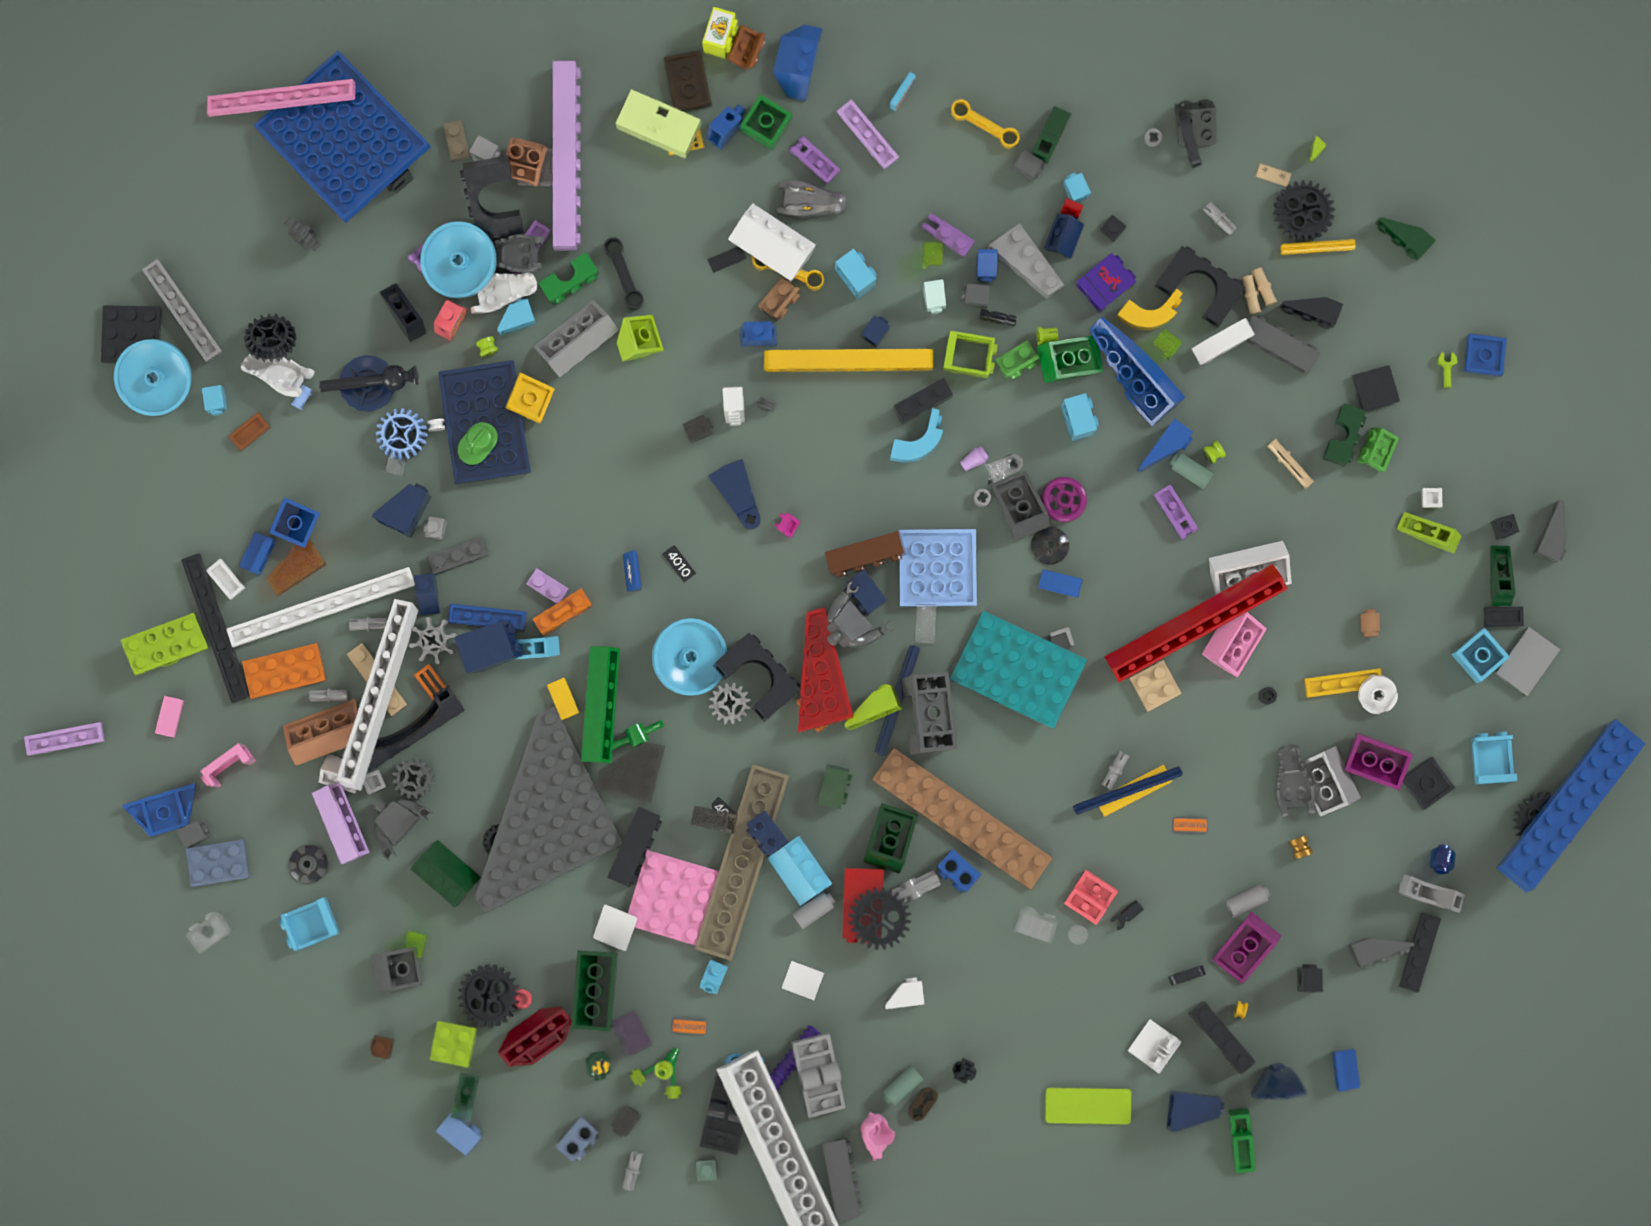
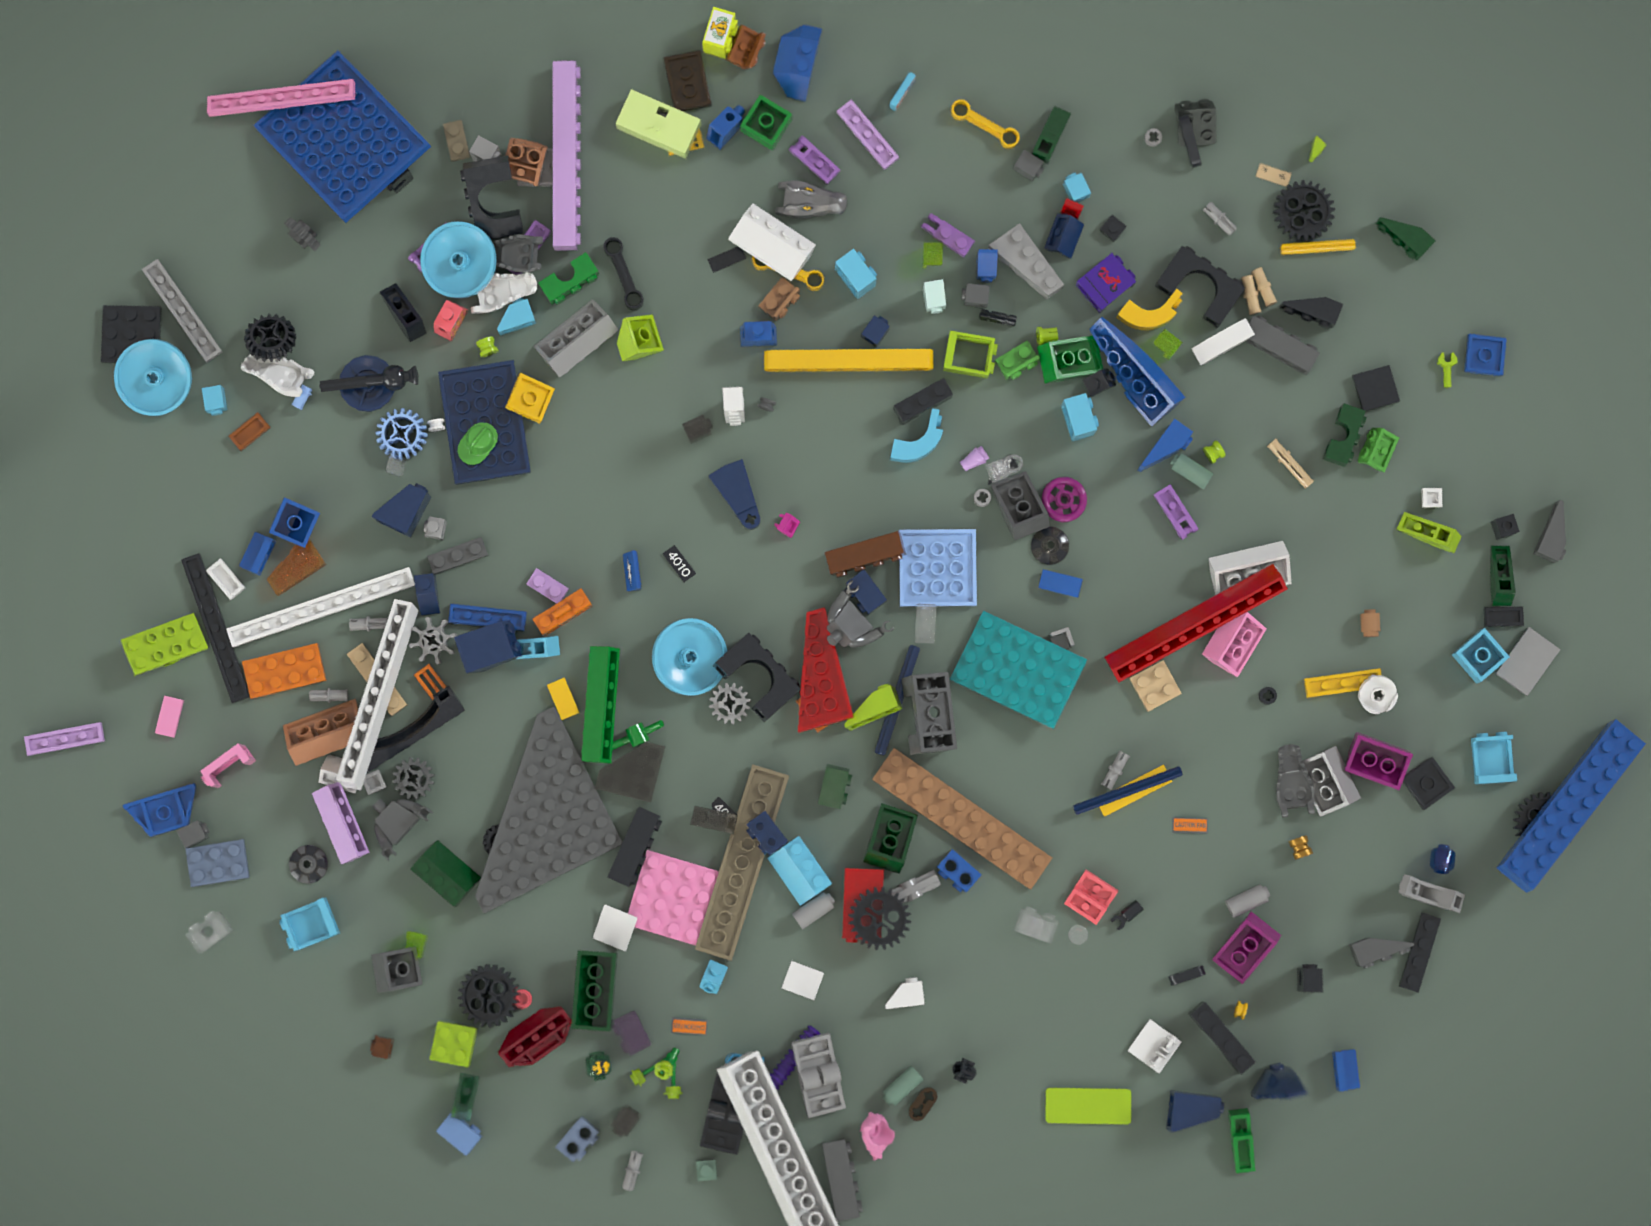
(1099, 382): none -> black bracket

